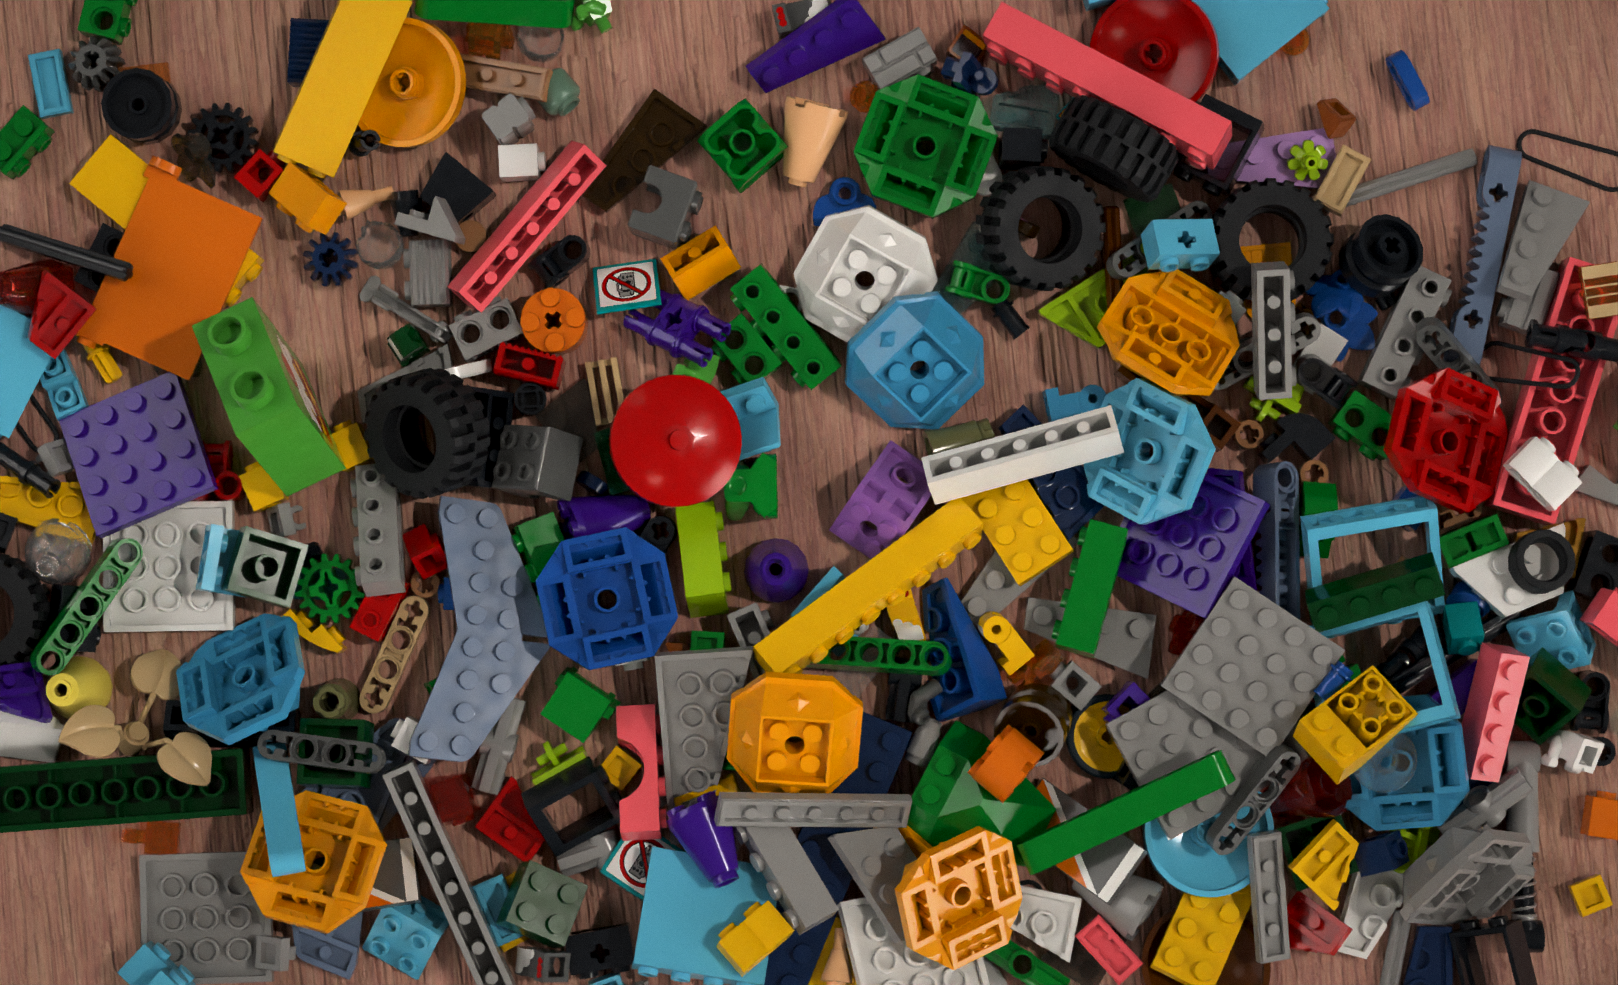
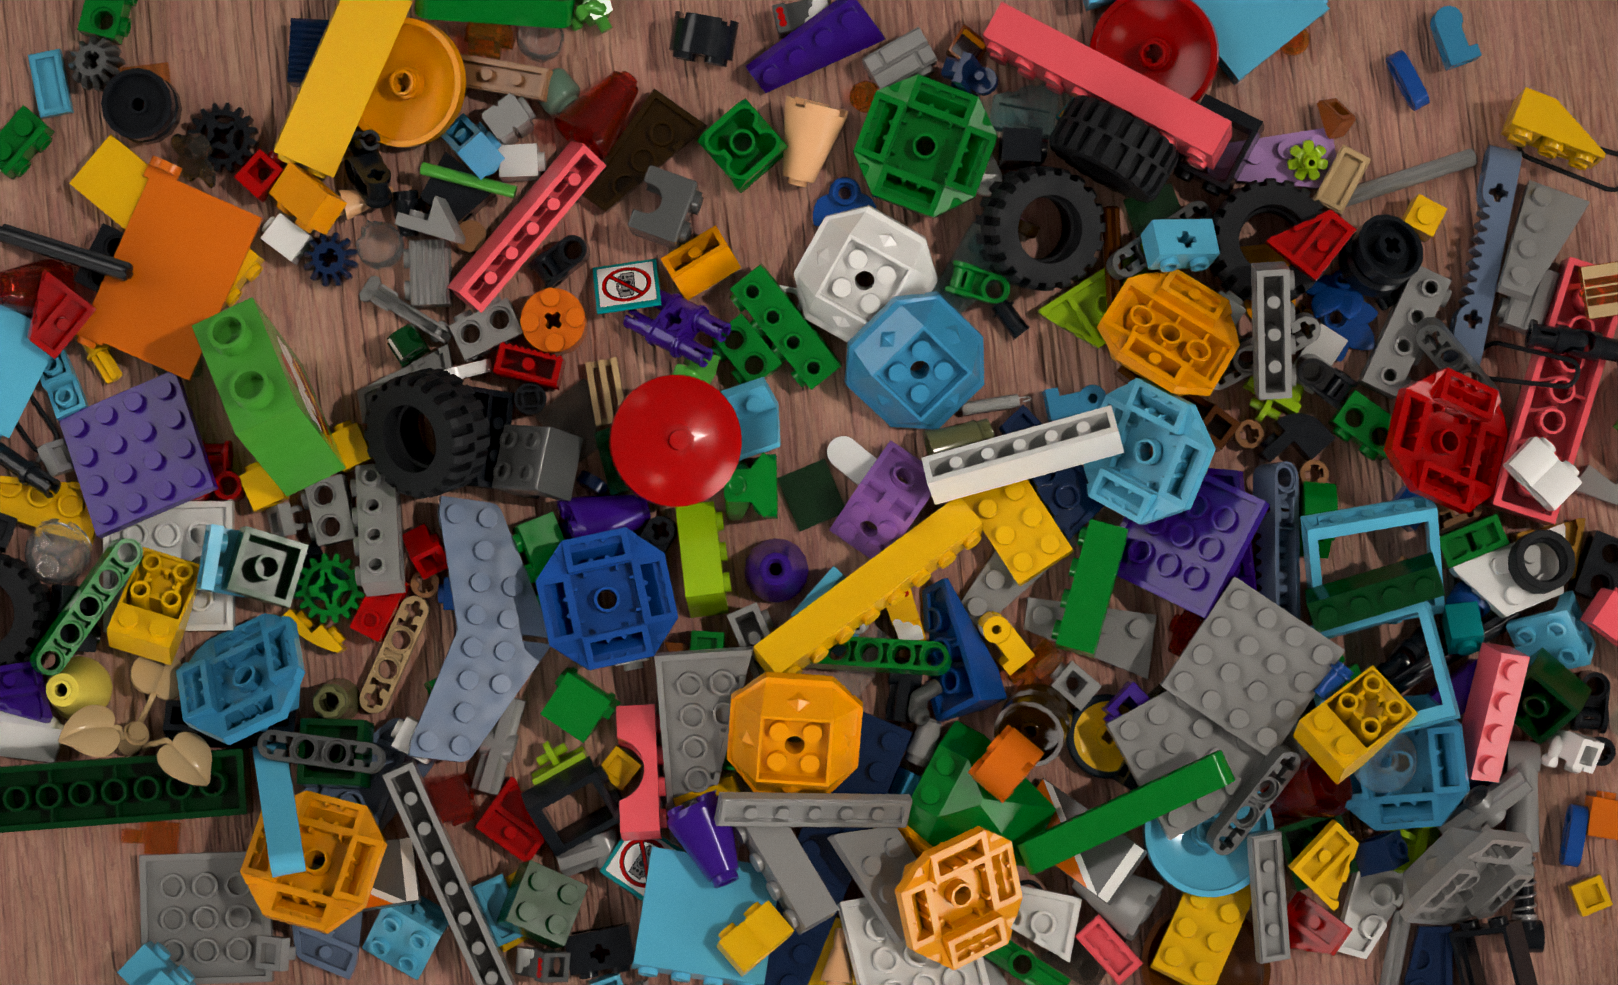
(154, 607): none -> yellow slope
(286, 237): none -> white brick
(338, 508): none -> light grey brick
(370, 178): none -> black piece
(468, 180): none -> bright green bar
(474, 146): none -> dark azure brick
(599, 113): none -> clear red cone
(703, 37): none -> black brick
(811, 495): none -> clear green piece
(850, 458): none -> white tile
(904, 782): none -> dark azure tile
(992, 404): none -> white piece
(1313, 243): none -> red wing
(1424, 216): none -> yellow brick
(1450, 38): none -> dark azure leg
(1550, 128): none -> yellow slope
(1573, 835): none -> blue beam

